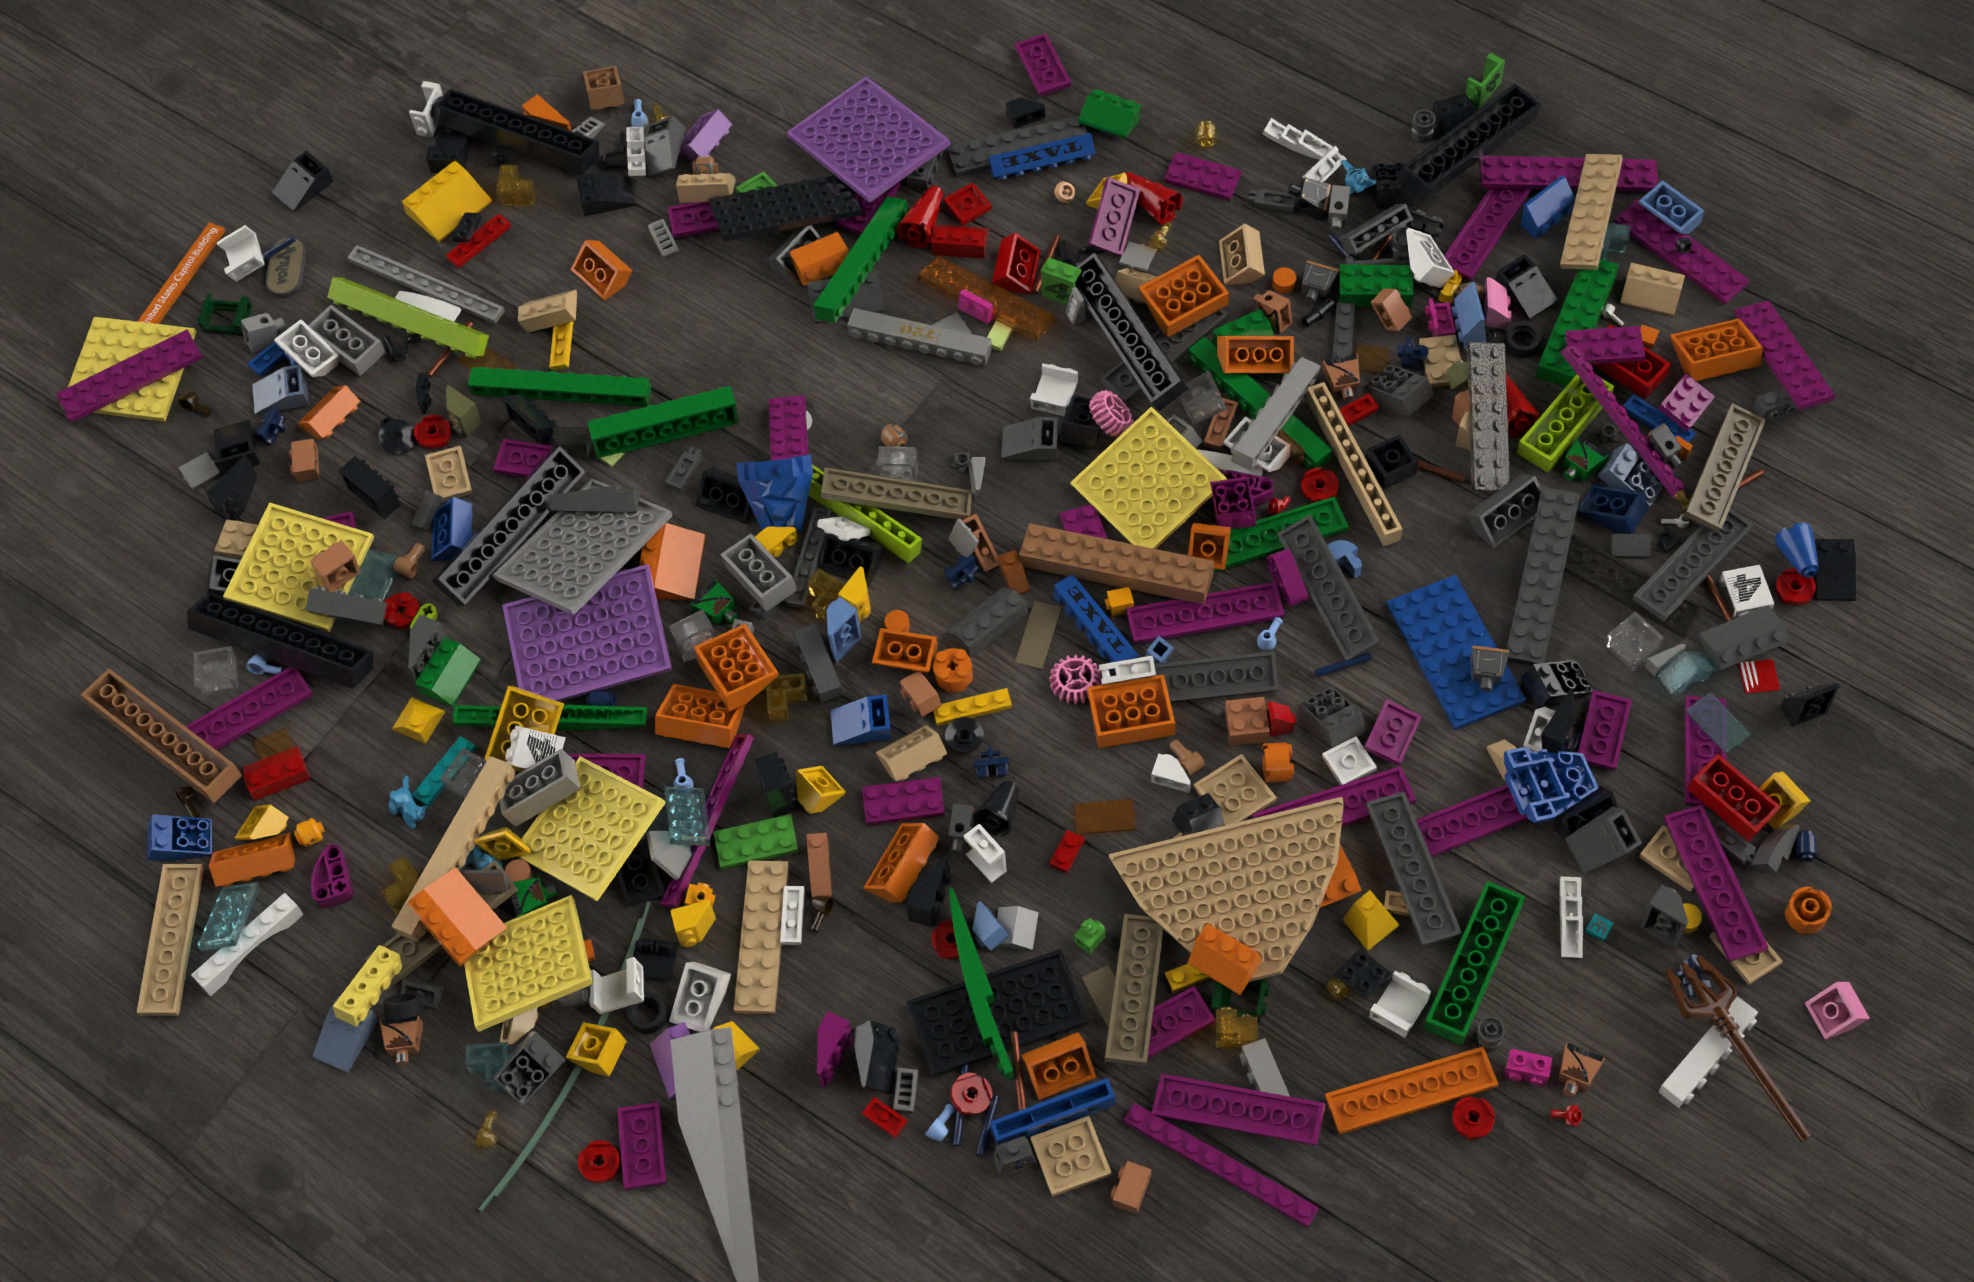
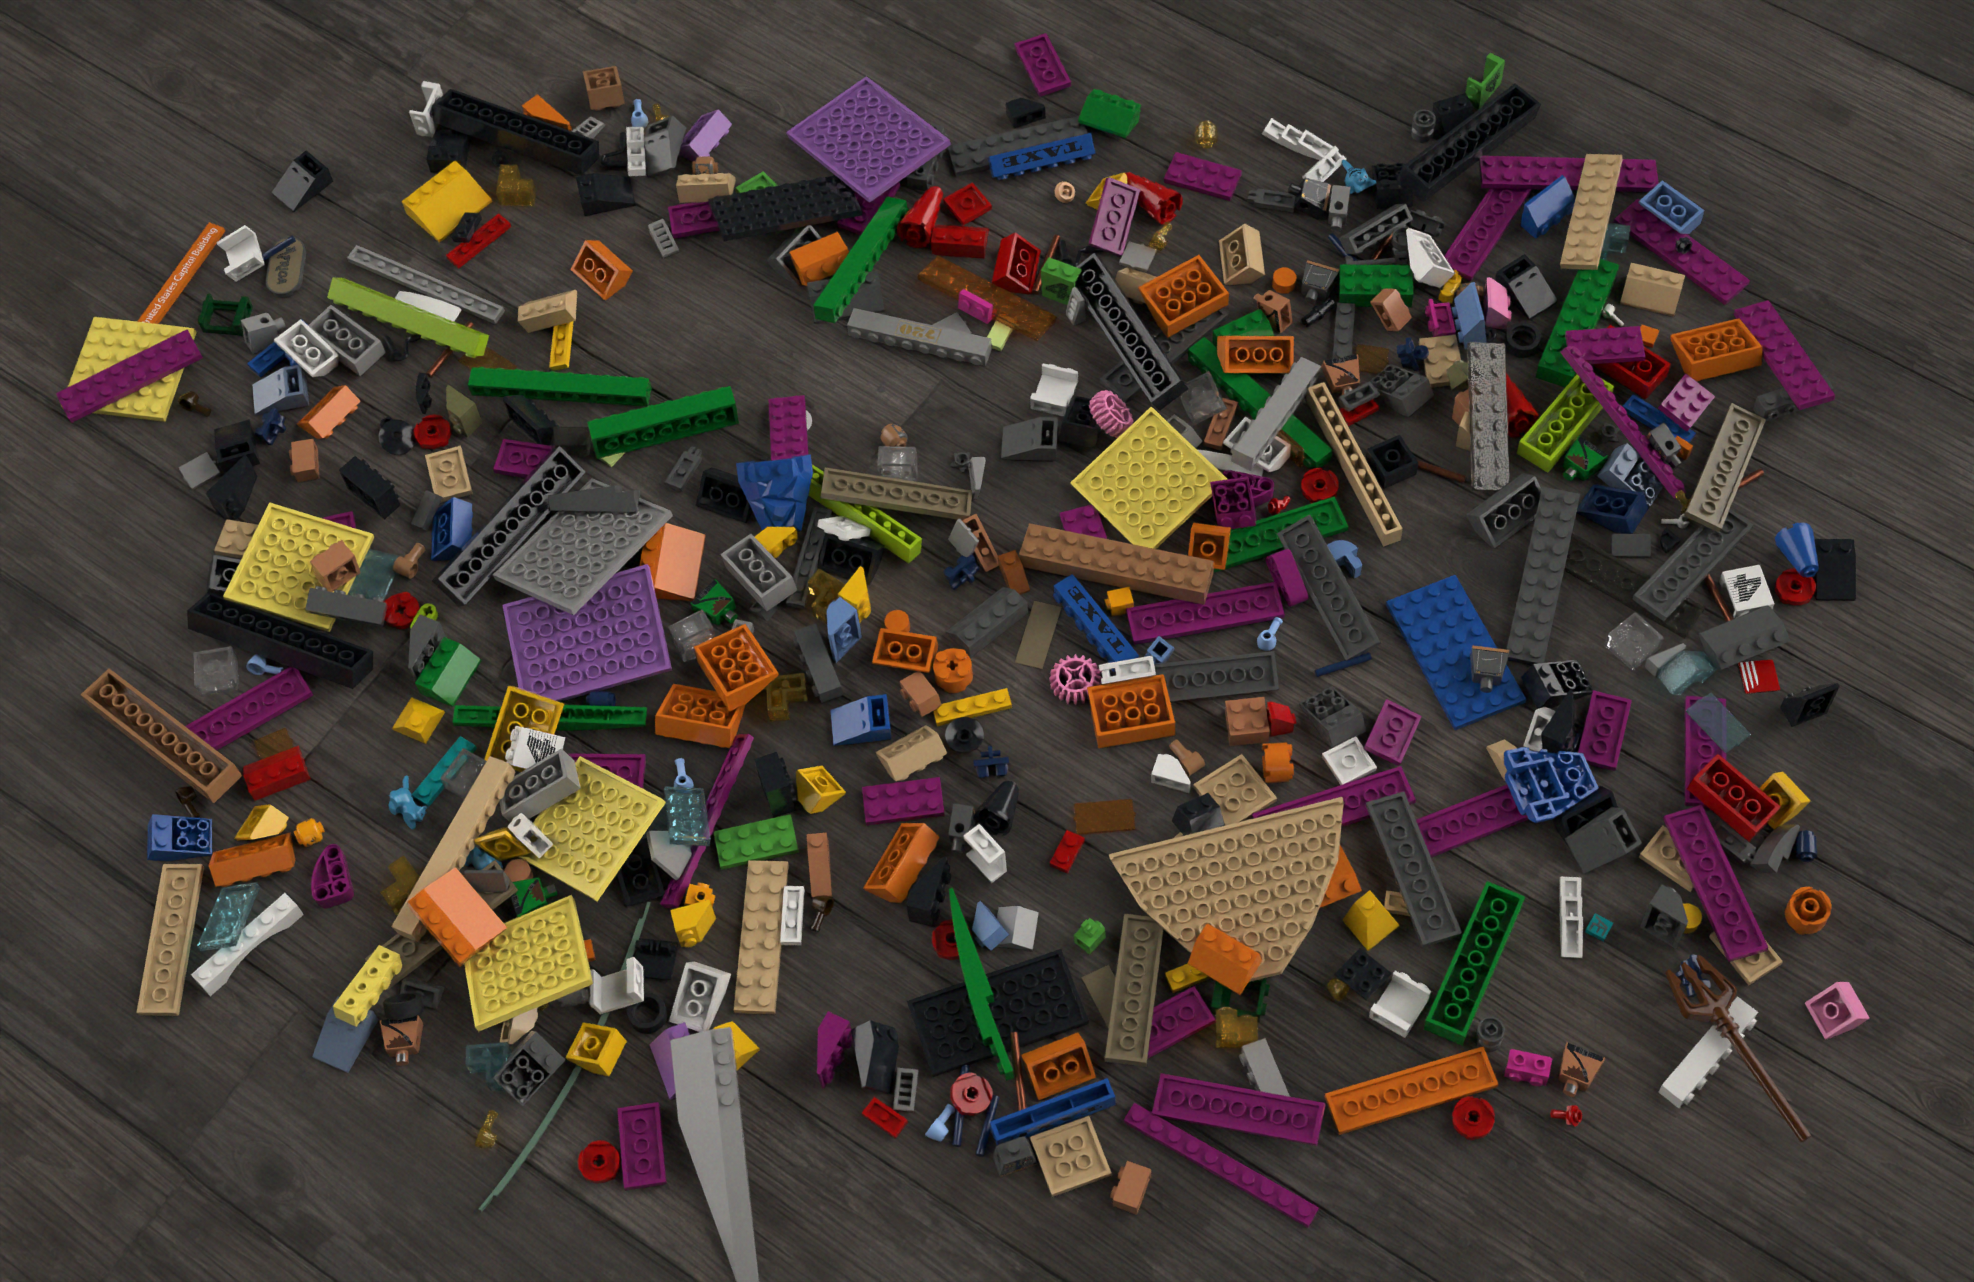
(524, 830): none -> white torso
(1358, 396): none -> dark grey slope

